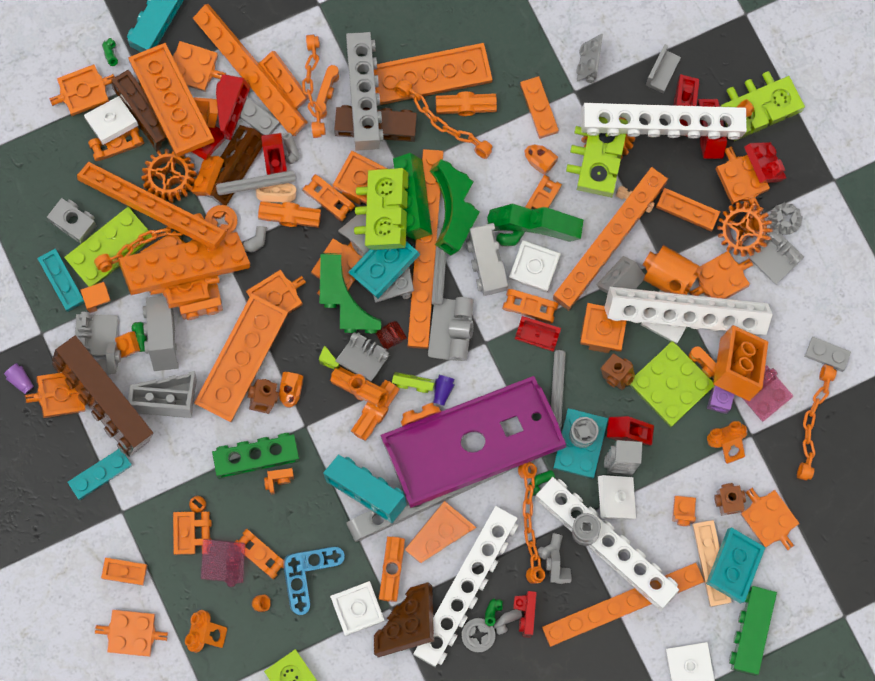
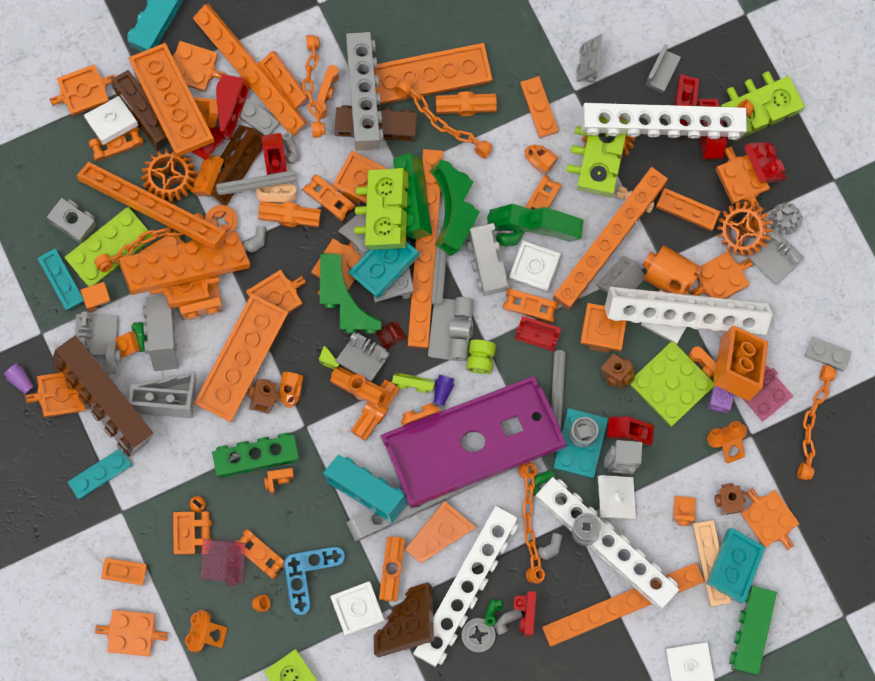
(108, 52): green arm -> none
(480, 358): none -> lime wheel
(557, 574): light grey bracket -> none

